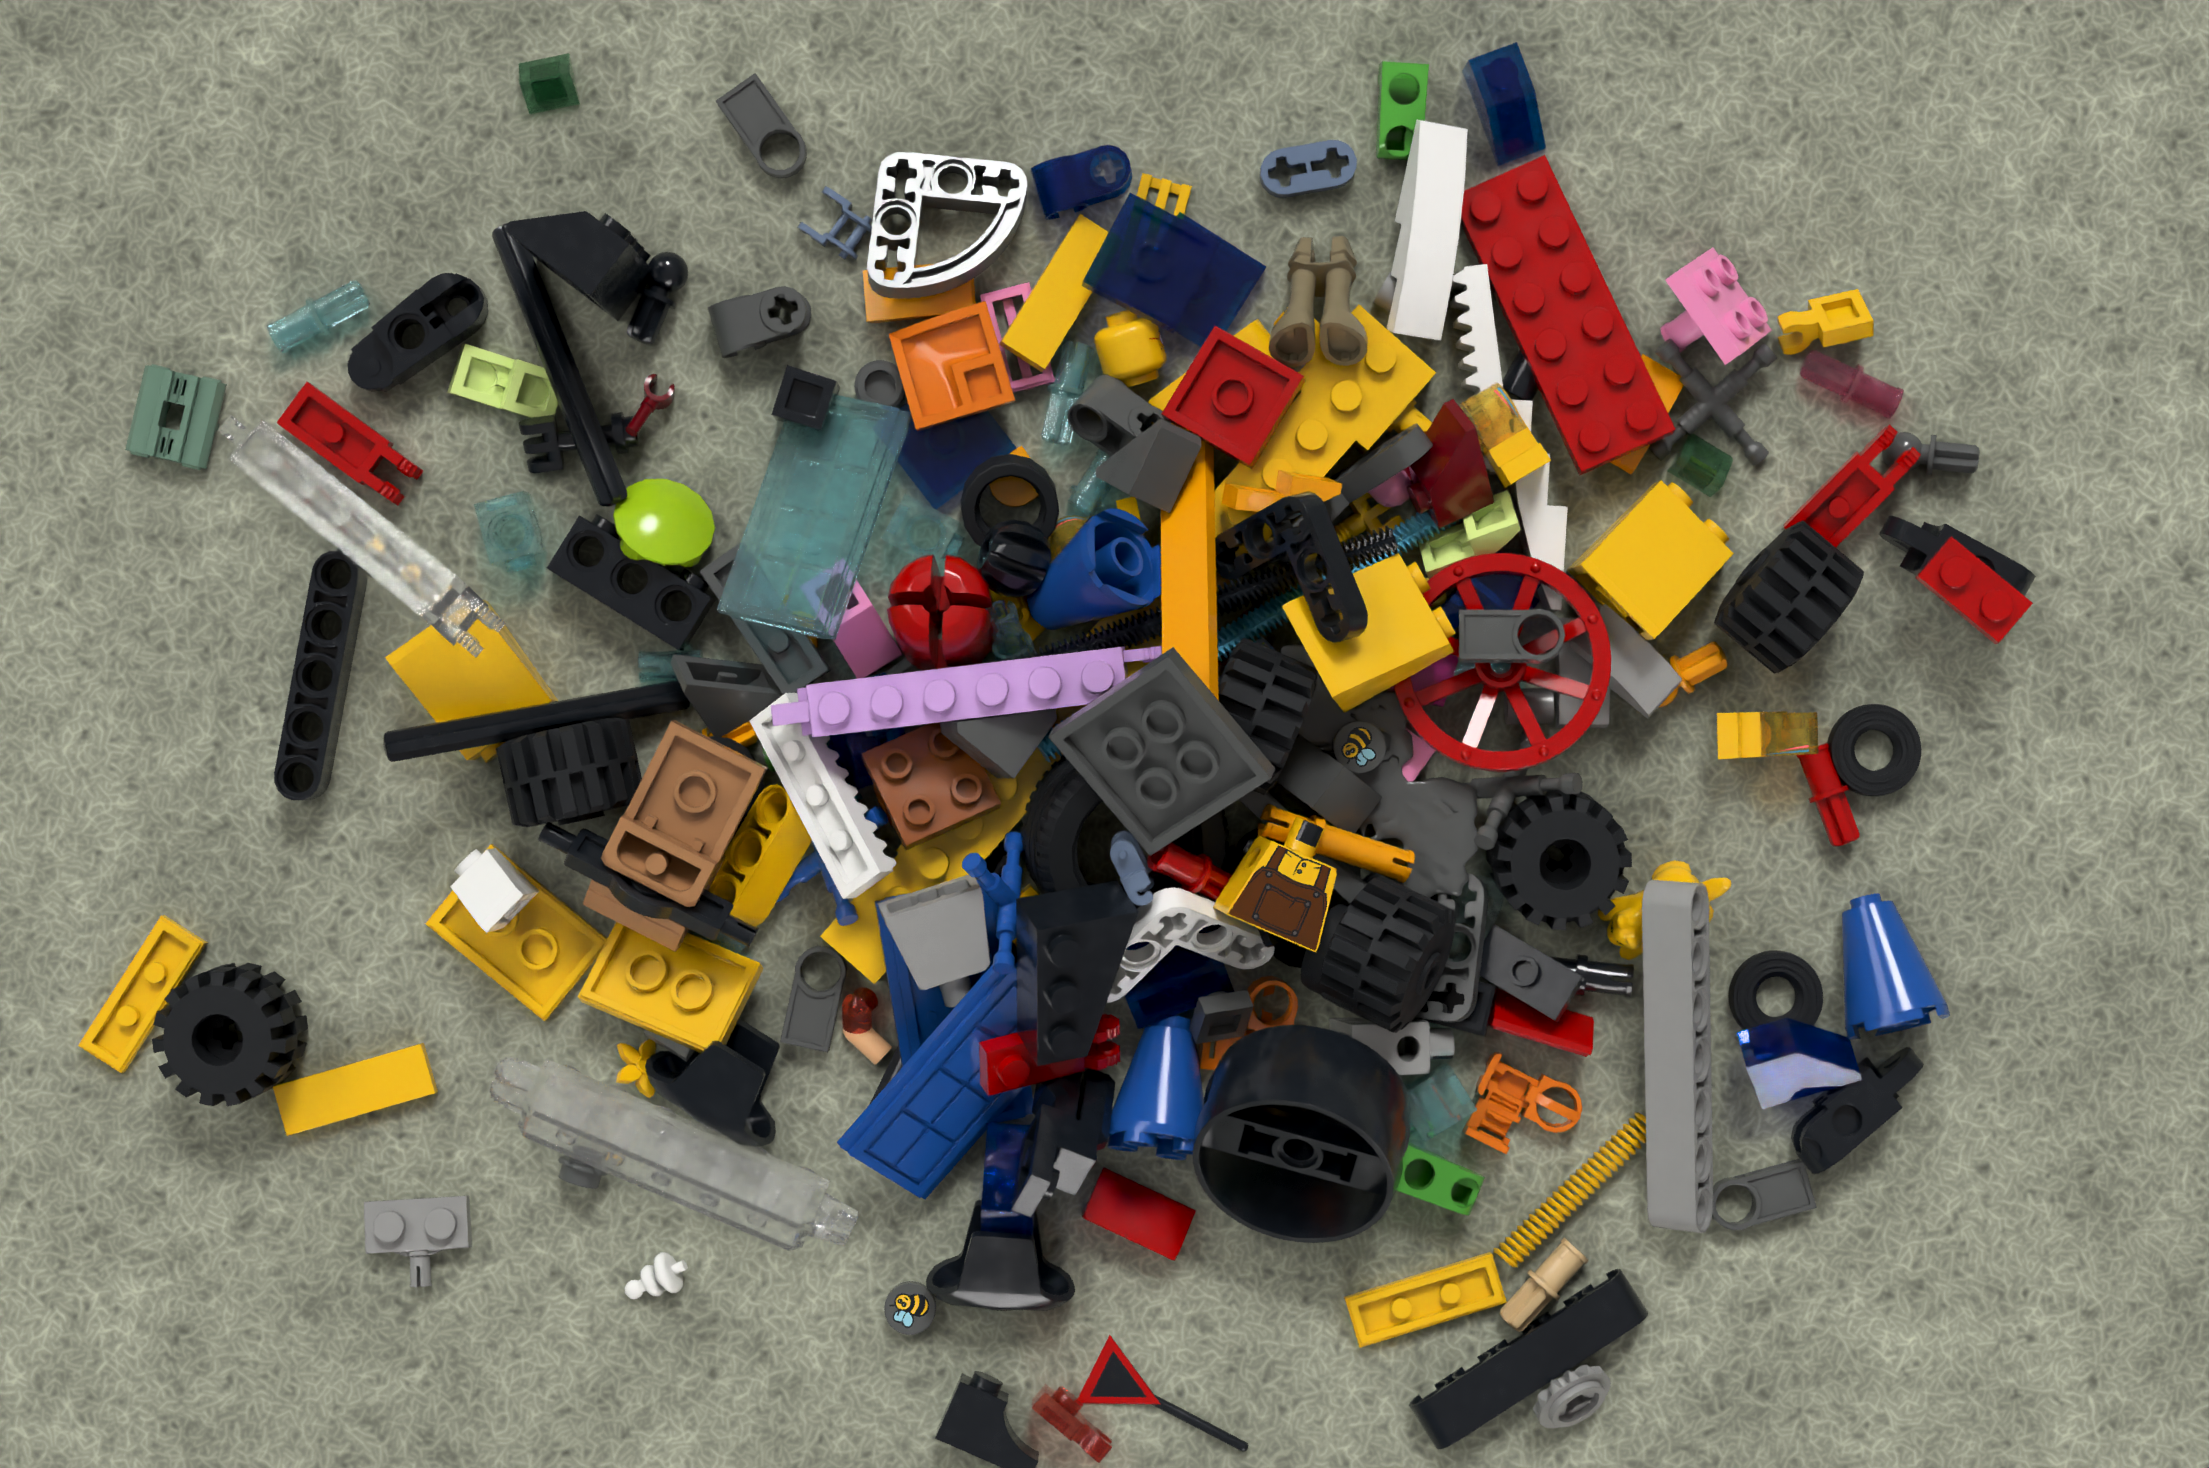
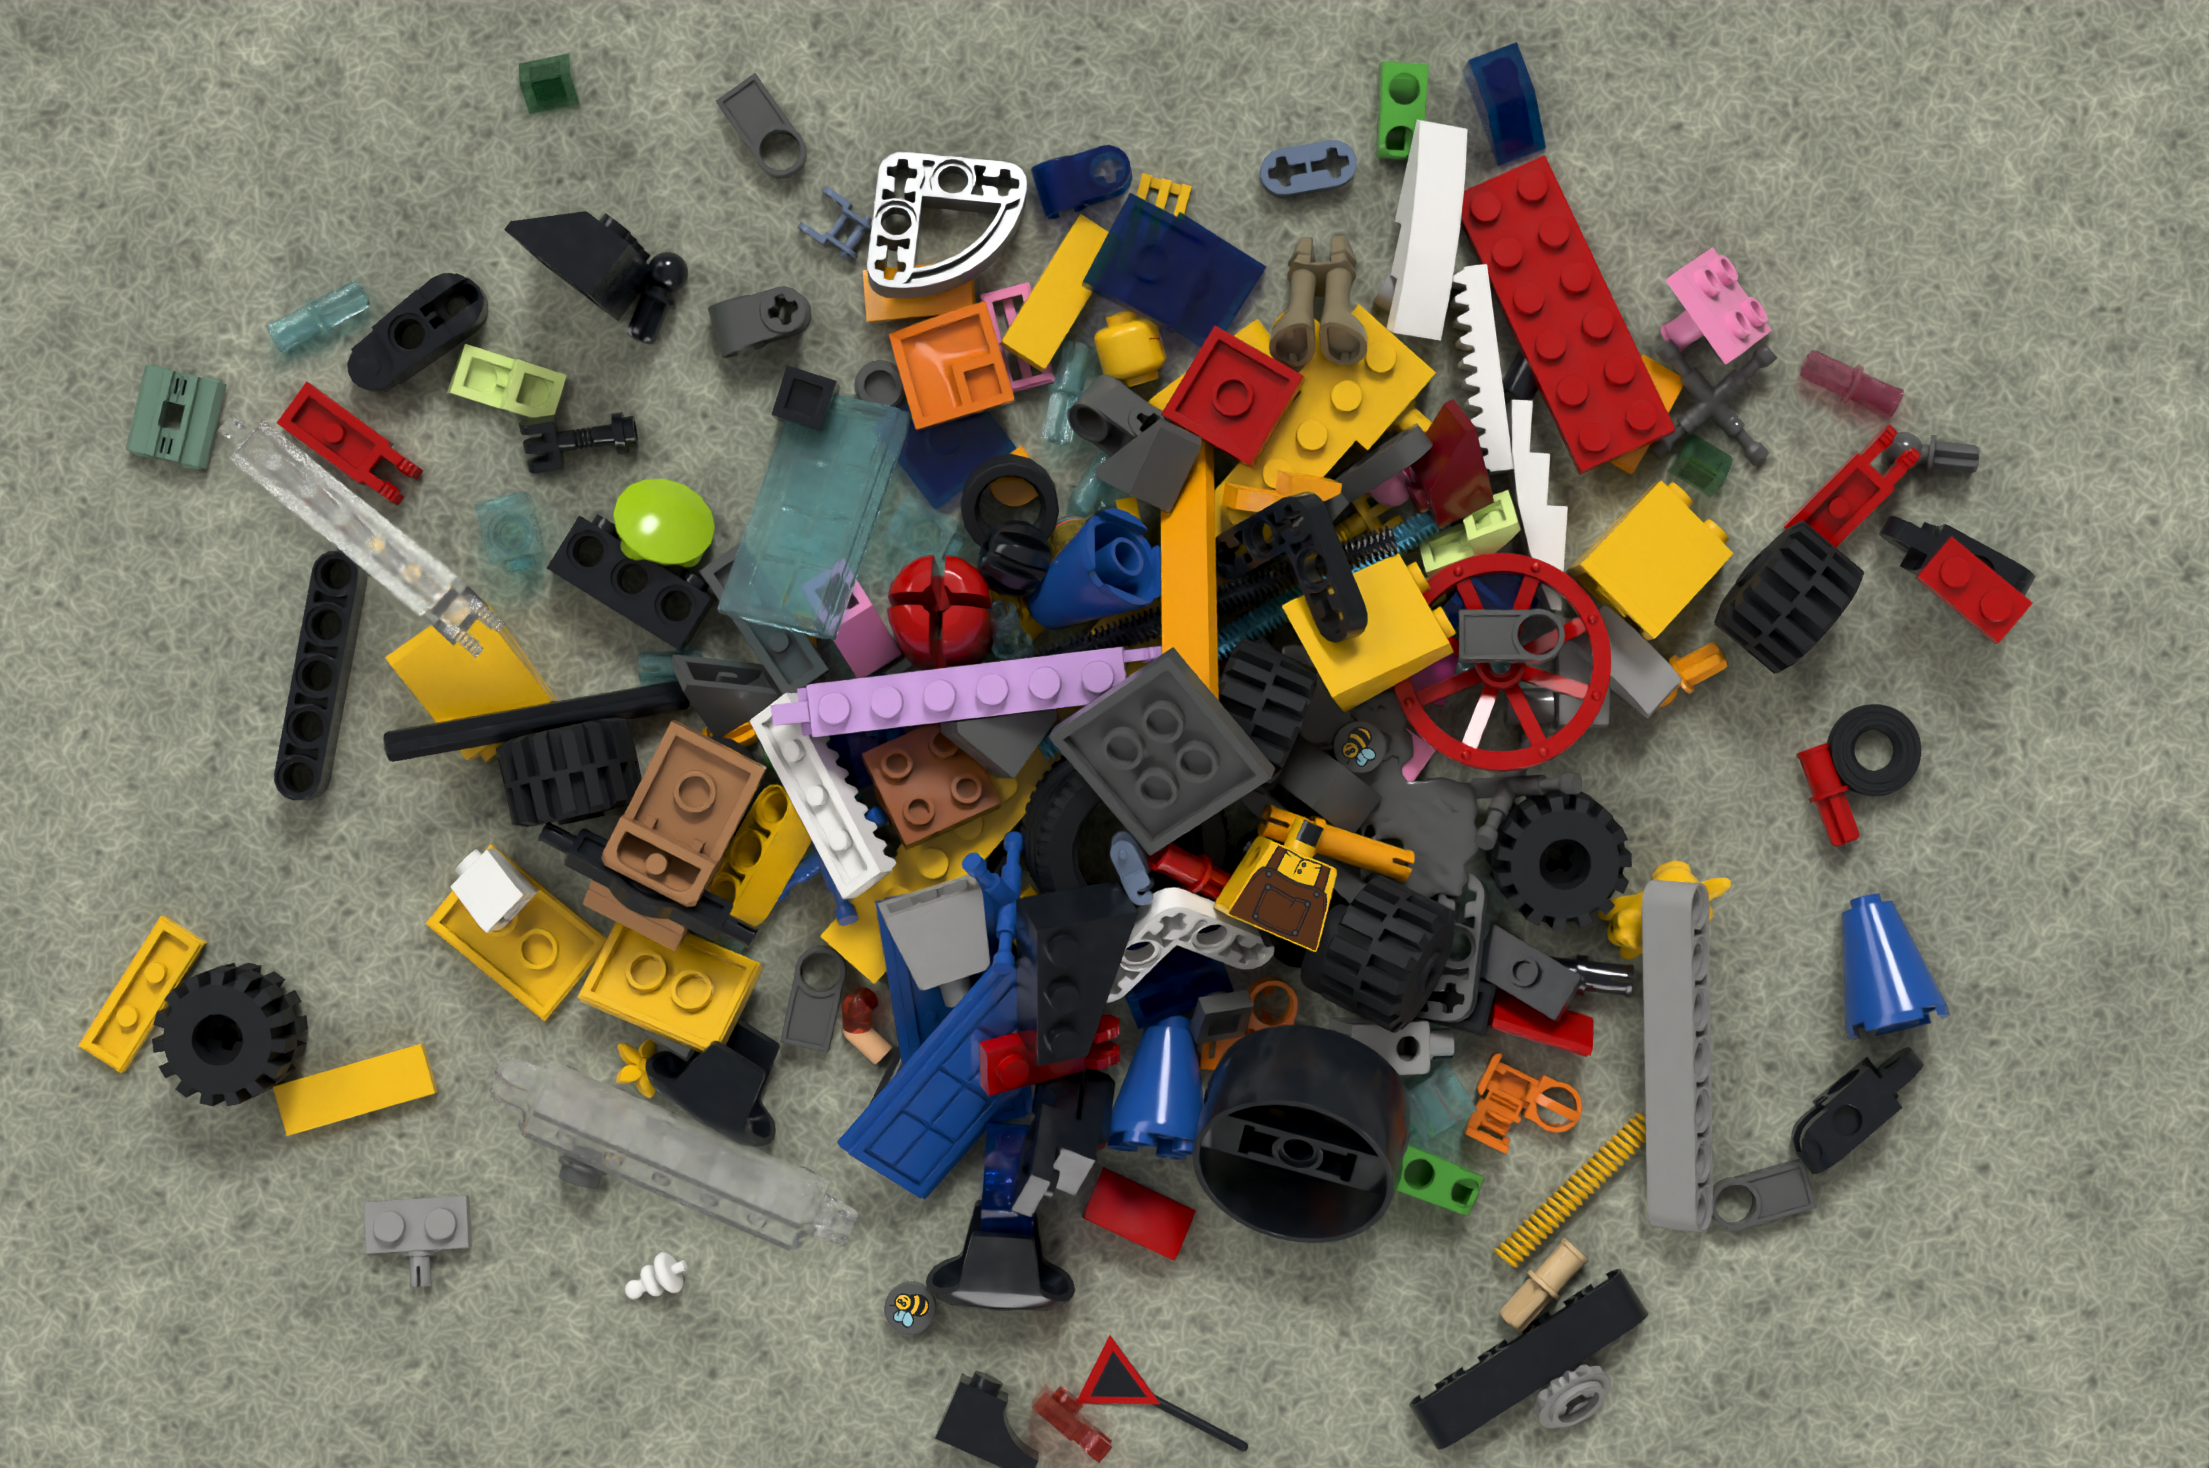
(561, 369): black axle -> none
(649, 405): dark red hand -> none
(1425, 1299): yellow tile -> none
(1504, 435): leg -> none
(1766, 734): leg -> none
(1775, 964): black tyre -> none
(1796, 1060): clear blue slope -> none
(1830, 318): yellow plate -> none

